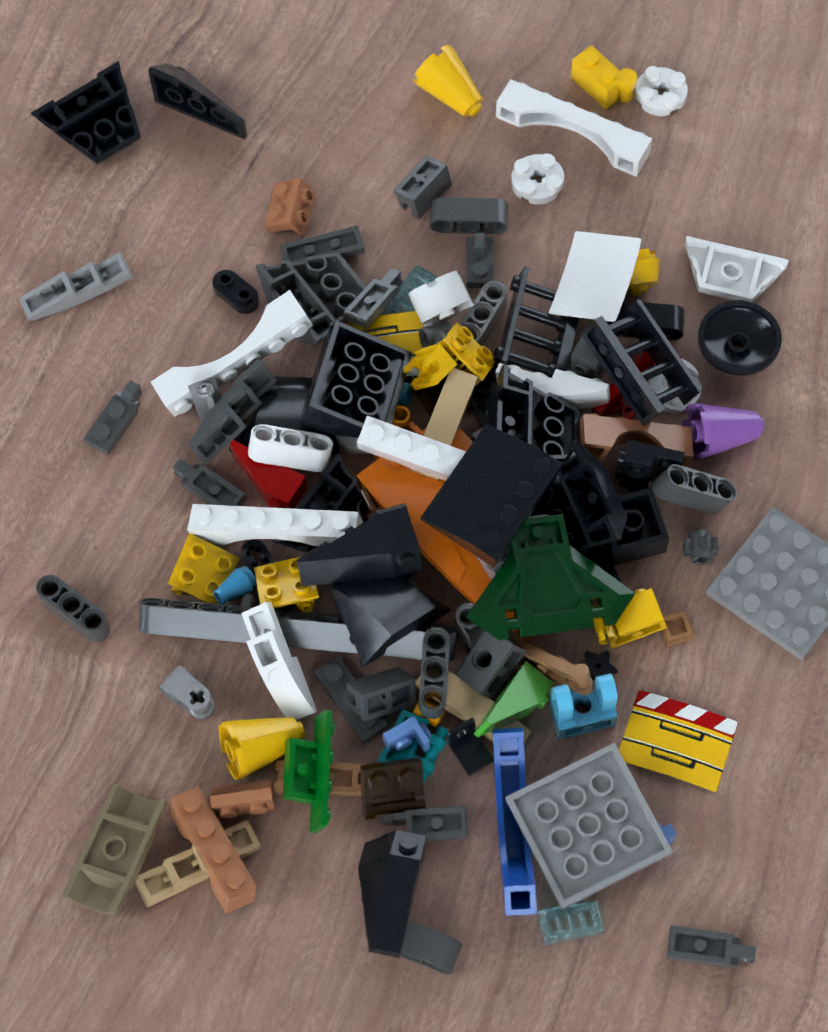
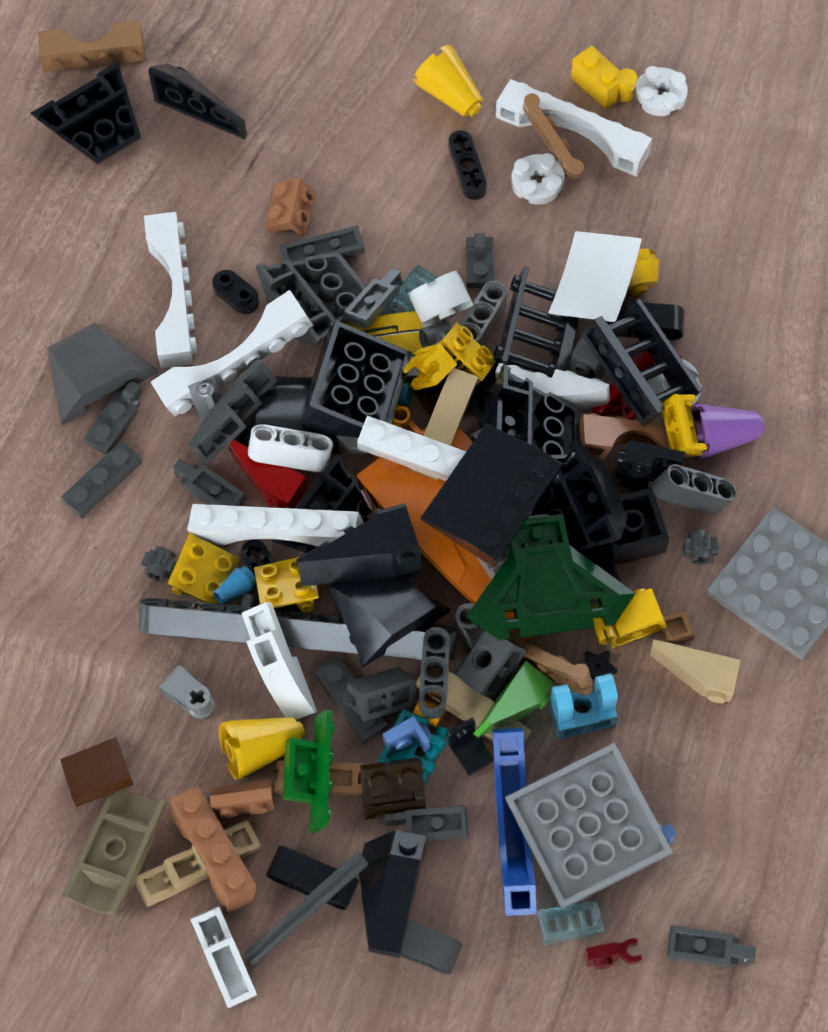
(62, 52): none -> medium nougat arch
(67, 597): dark grey beam -> none
(73, 289): light grey slope -> none
(90, 367): none -> dark grey wedge
(96, 772): none -> reddish brown tile
(101, 479): none -> dark grey plate
(159, 563): none -> dark grey gear
(173, 335): none -> white arch
(223, 956): none -> white slope
(306, 874): none -> black beam
(306, 908): none -> dark grey axle
(423, 185): dark grey hinge -> none
(465, 174): none -> black beam
(469, 215): dark grey beam -> none
(546, 129): none -> medium nougat plate
(604, 955): none -> dark red plate
(677, 740): yellow sticker -> none
(681, 426): none -> yellow hinge
(703, 671): none -> tan slope
(731, 270): white wing -> none
(741, 325): black dish -> none

